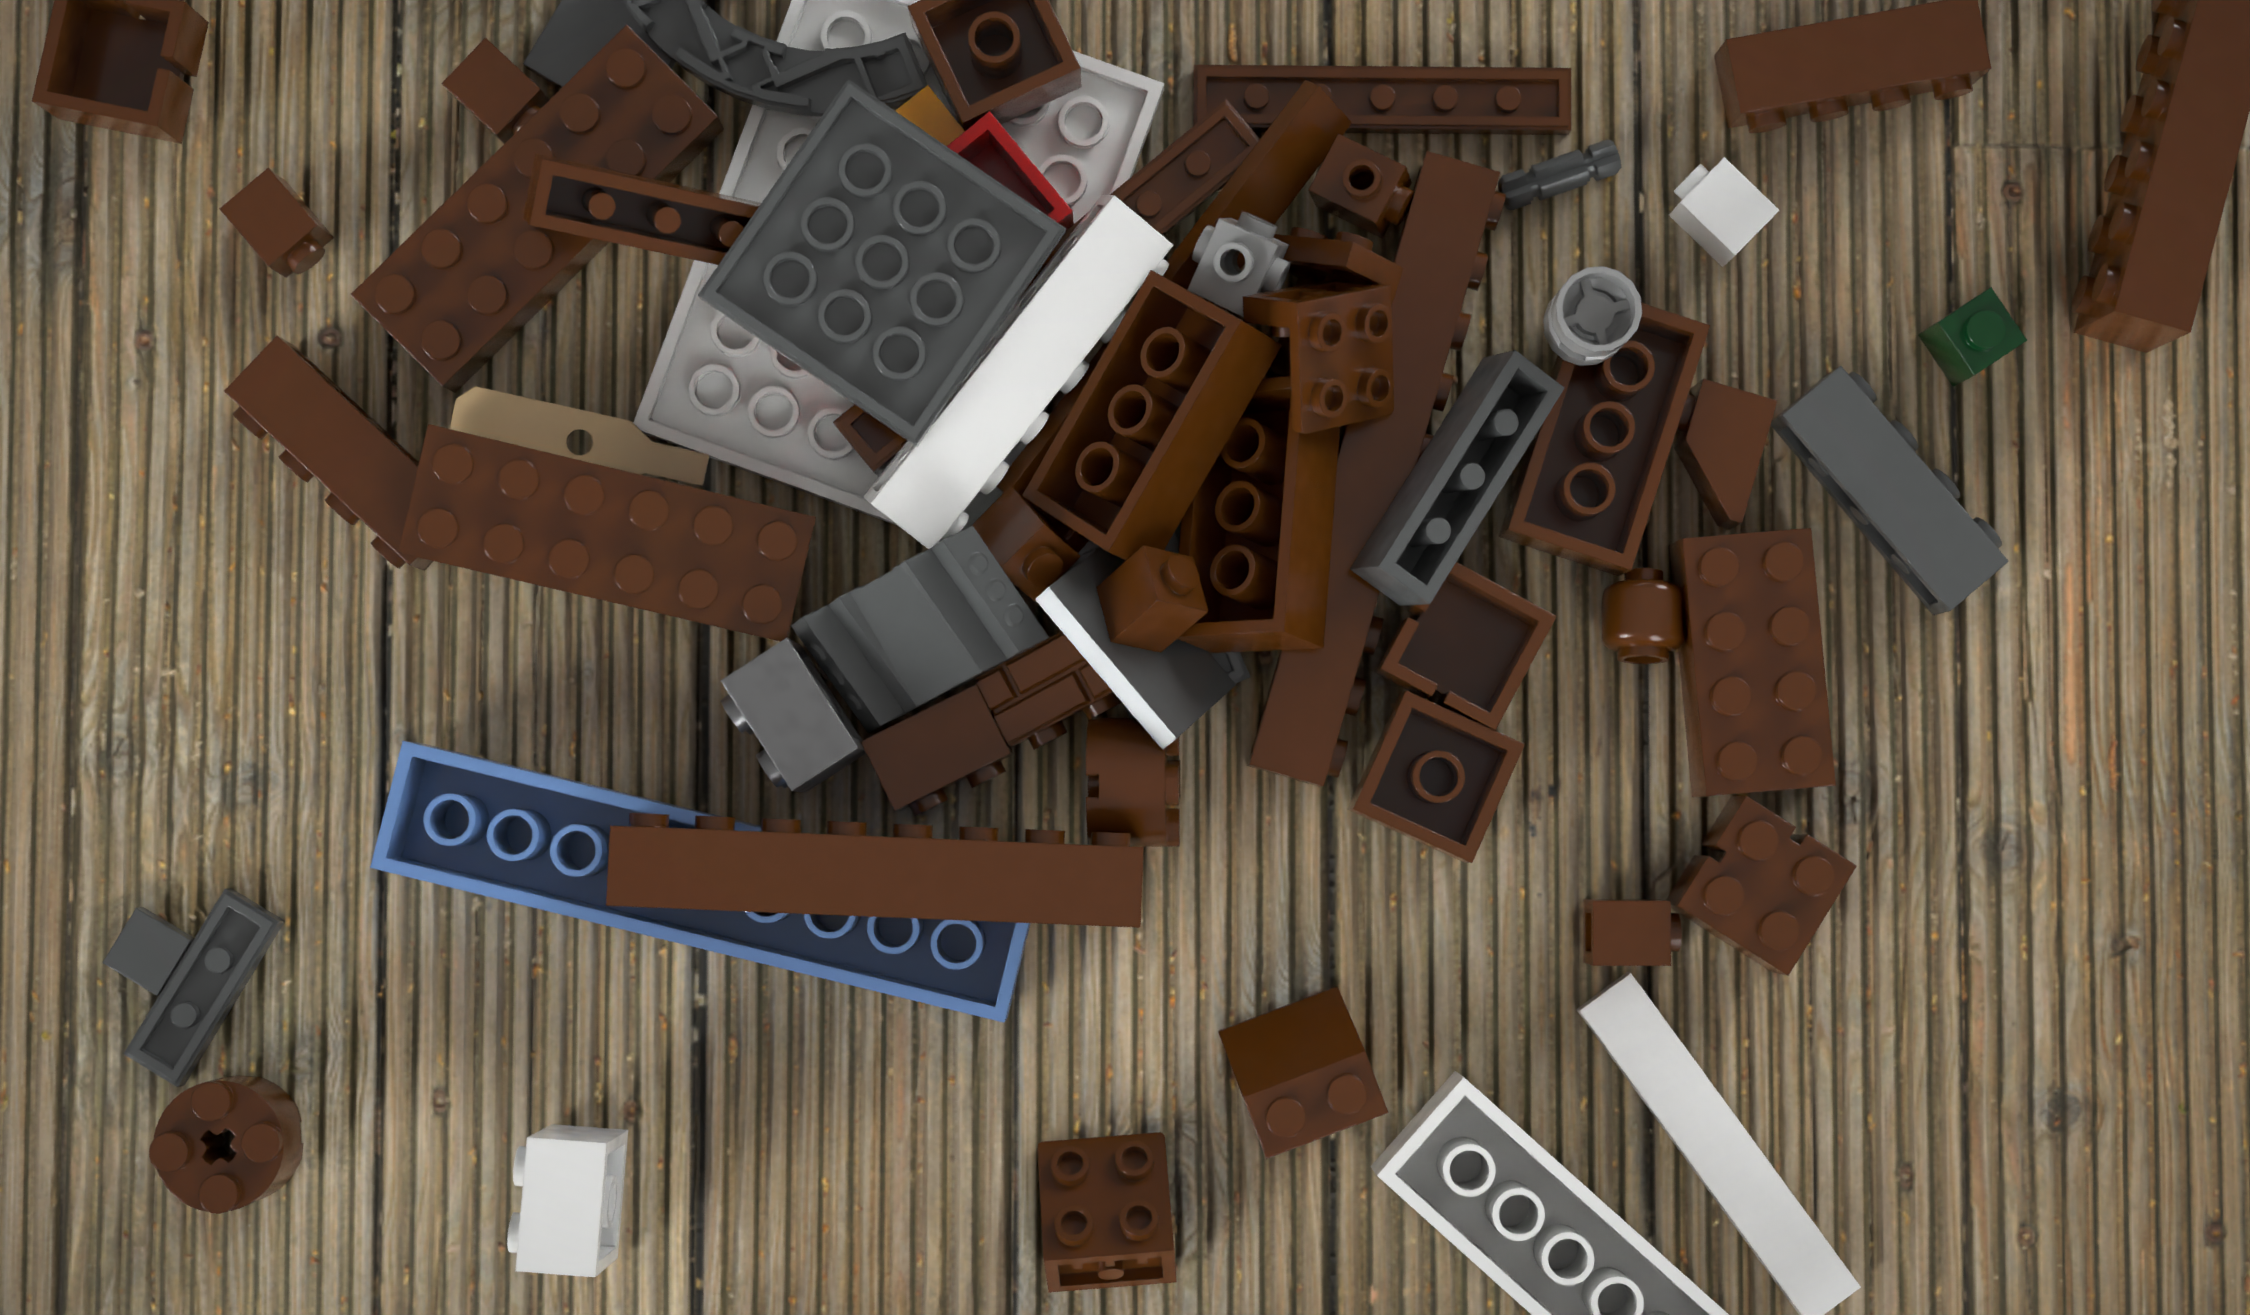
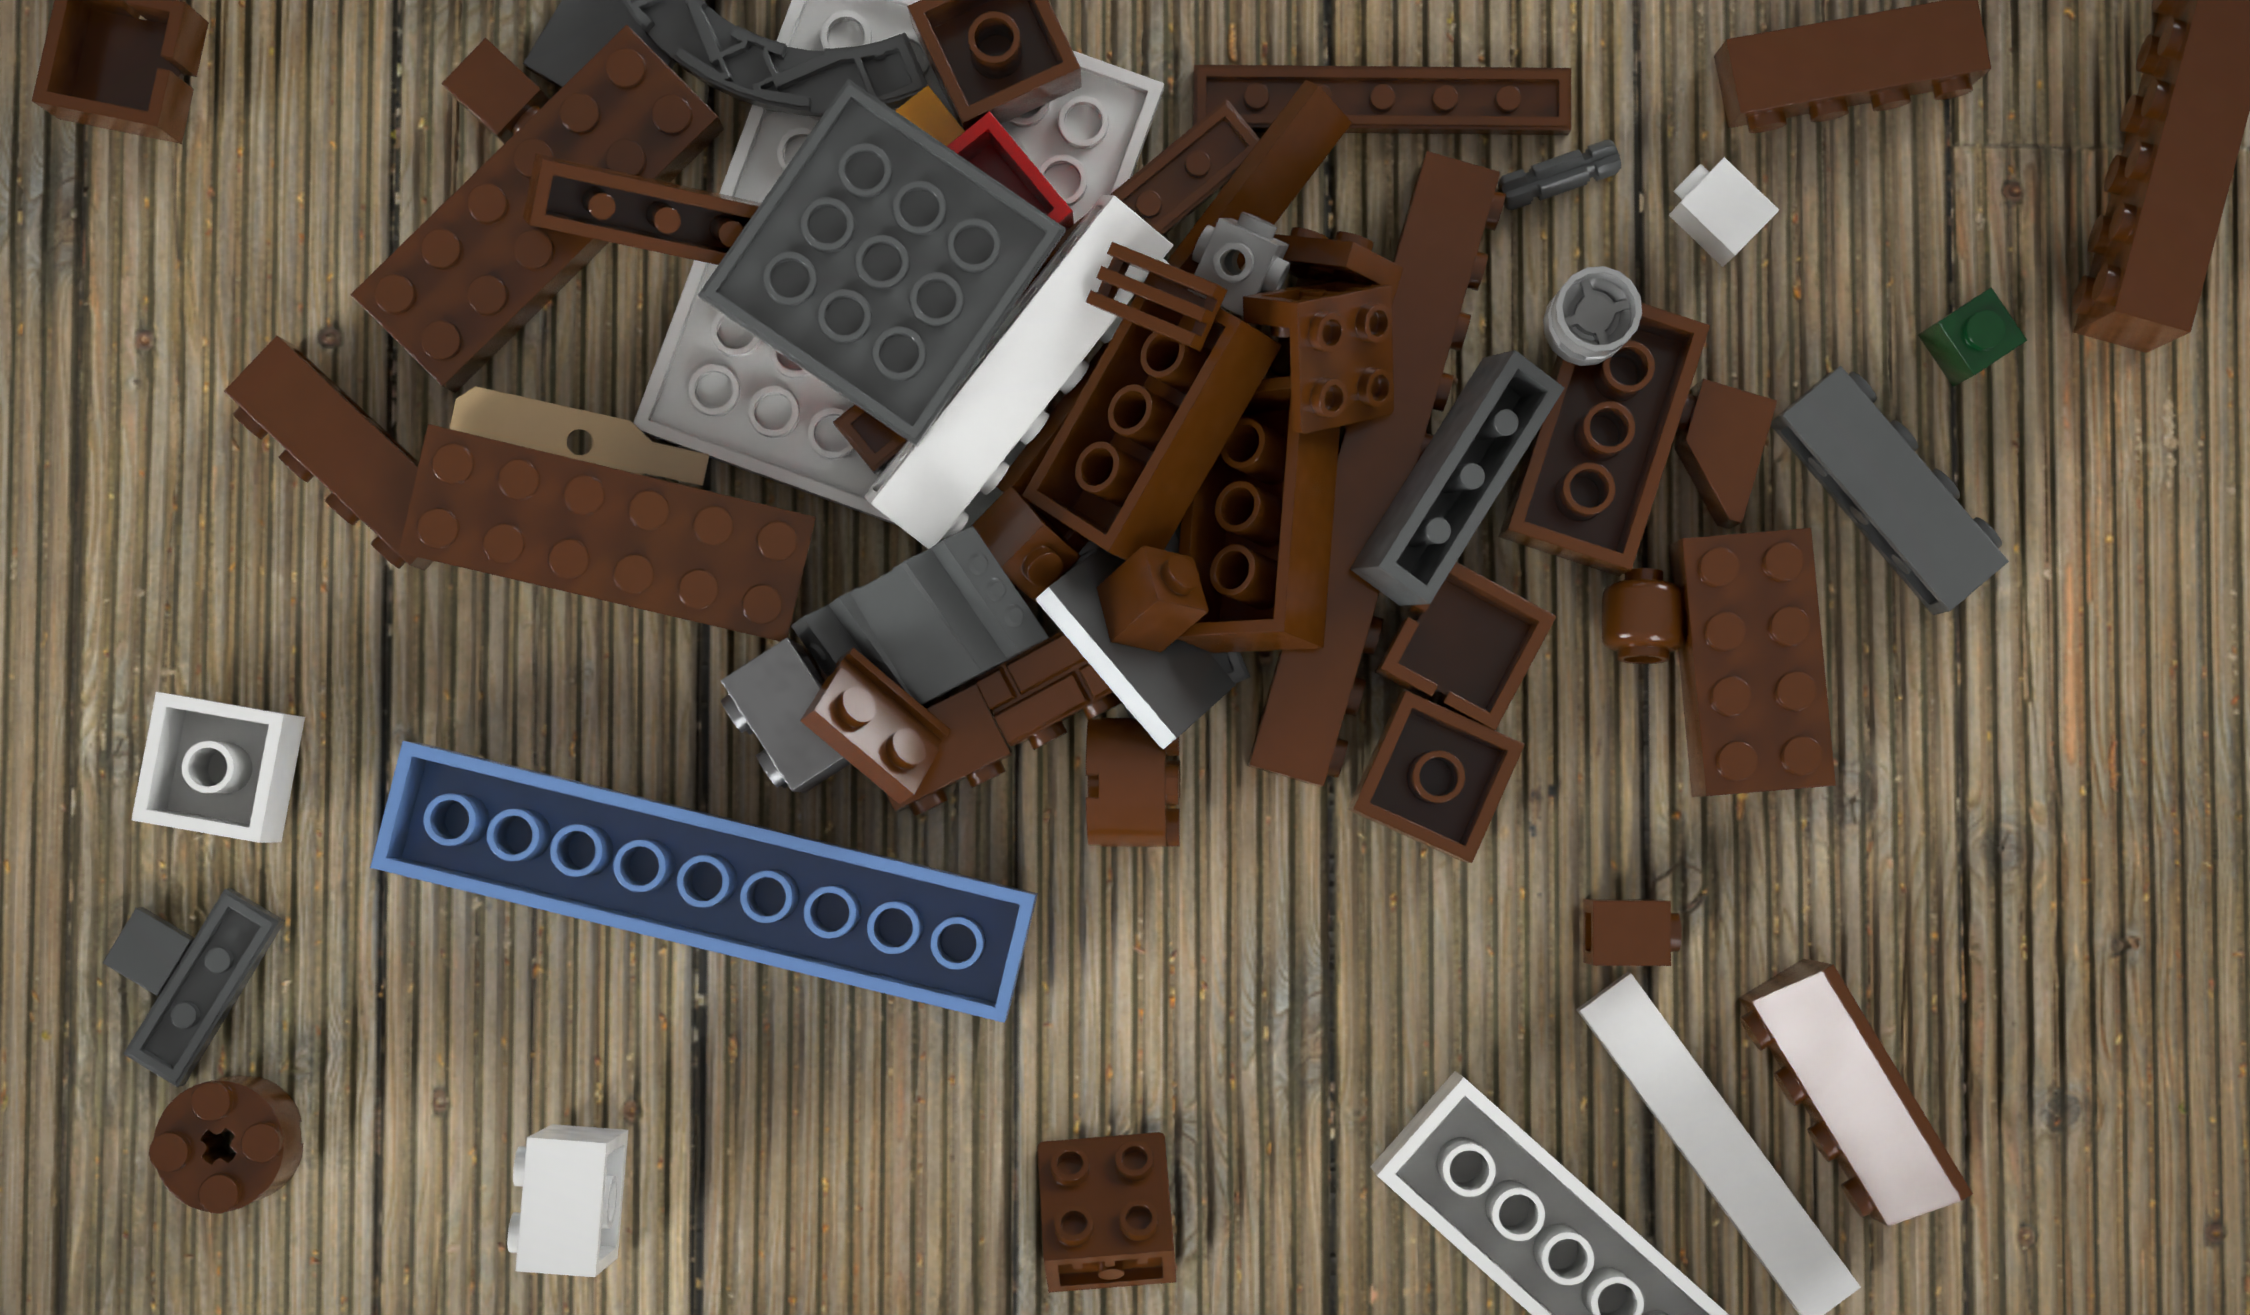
(218, 768): none -> white brick
(278, 224): reddish brown brick -> none
(875, 874): reddish brown brick -> none
(876, 725): none -> reddish brown plate
(1115, 278): none -> reddish brown tile
(1302, 1072): reddish brown slope -> none
(1362, 187): reddish brown brick -> none
(1764, 889): reddish brown piece -> none
(1852, 1094): none -> slope

